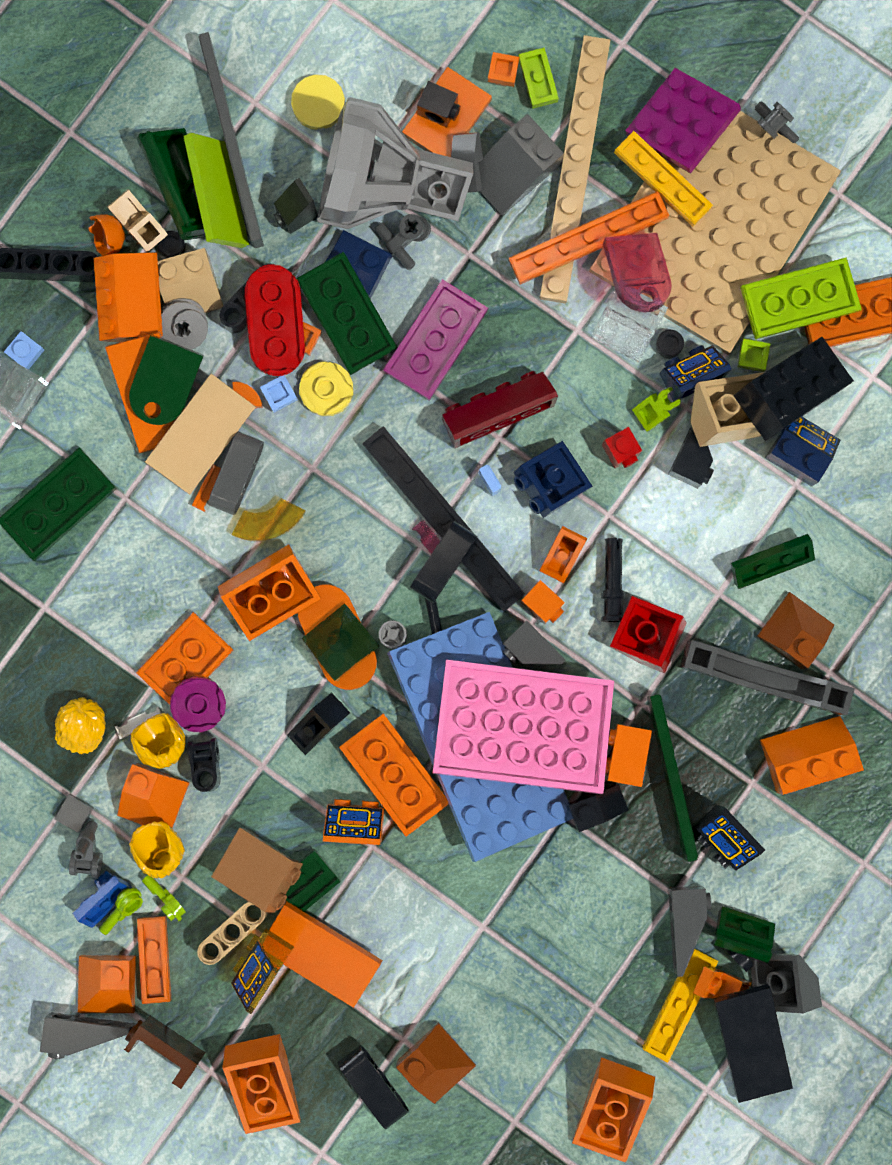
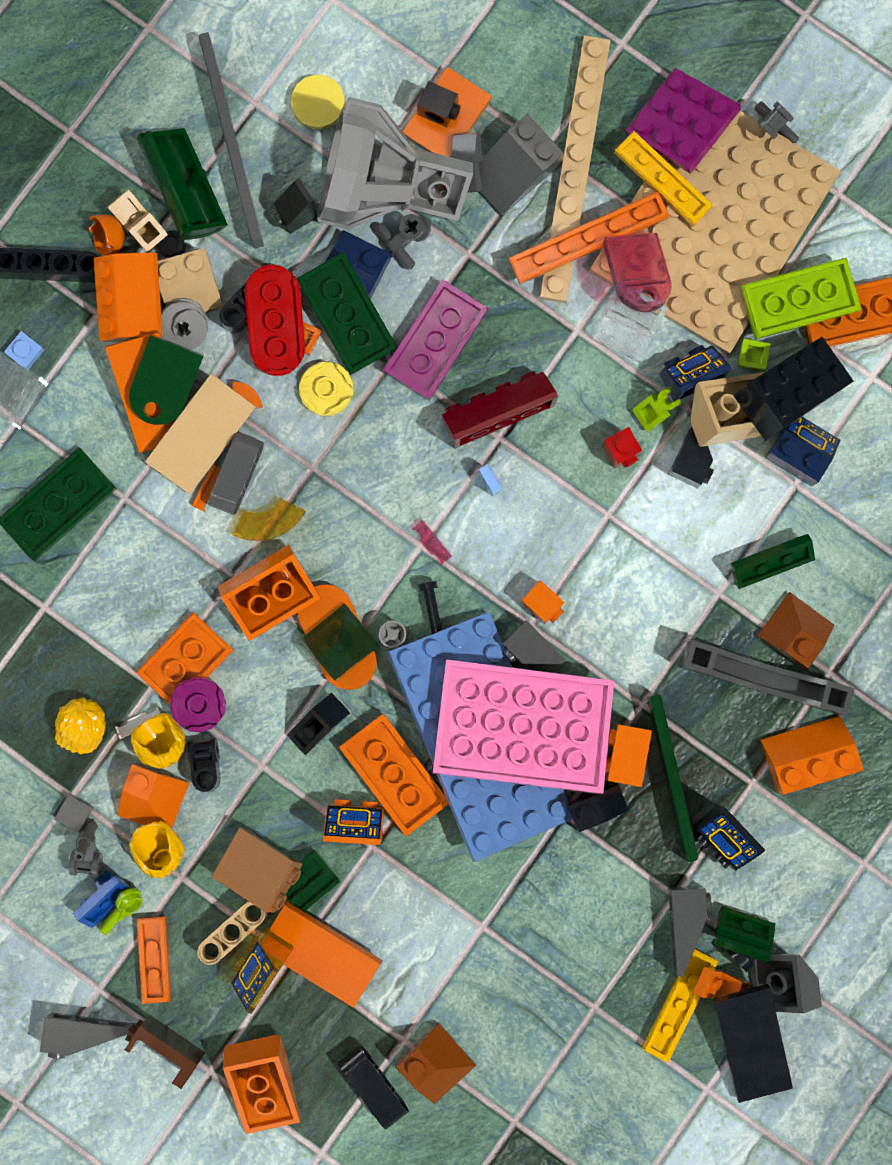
(106, 983): orange slope -> none
(171, 907): lime plate -> none
(216, 191): lime tile -> none
(278, 393): light blue plate -> none
(441, 516): black plate -> none
(443, 562): black beam -> none
(503, 69): orange tile -> none
(538, 78): lime plate -> none
(551, 479): dark blue plate -> none
(563, 554): orange slope -> none
(613, 593): black pin -> none
(614, 1109): orange slope -> none
(648, 634): red slope -> none
(669, 343): black tile -> none

